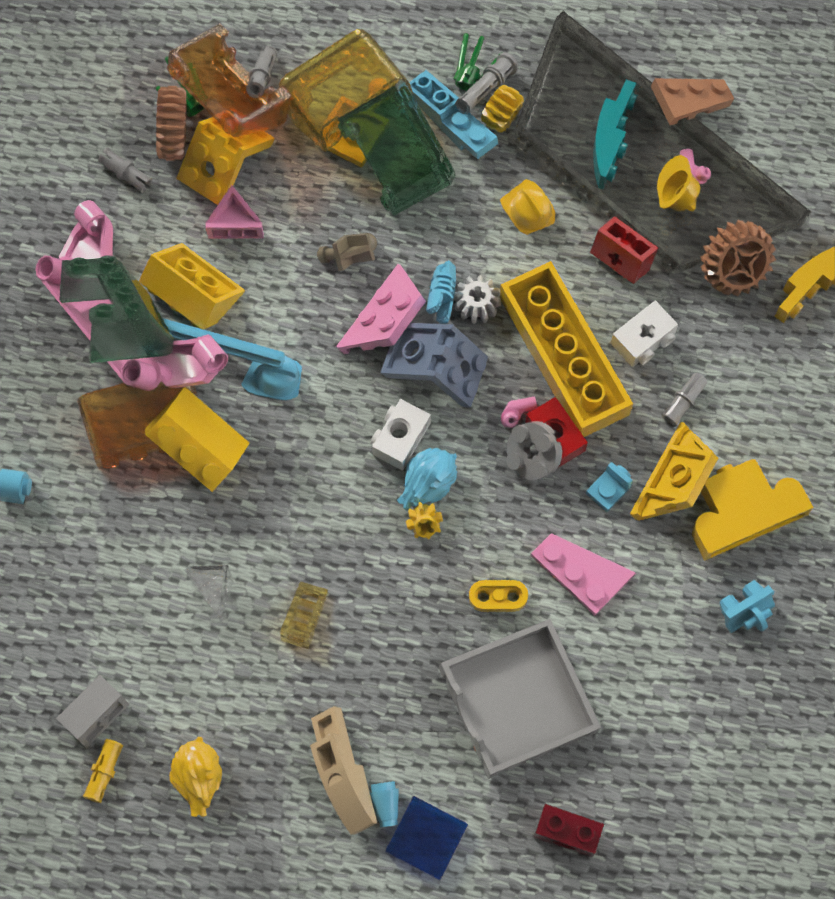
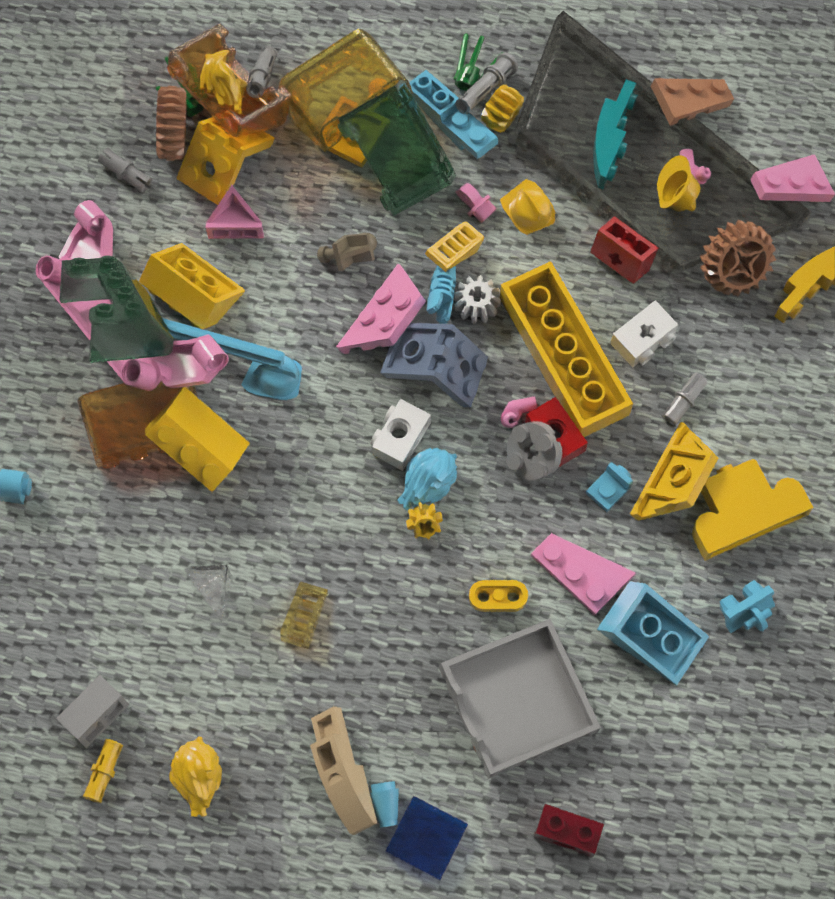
(221, 82): none -> yellow hair
(457, 245): none -> yellow slope
(480, 207): none -> bright pink piece
(653, 631): none -> medium azure slope
(793, 181): none -> bright pink wing

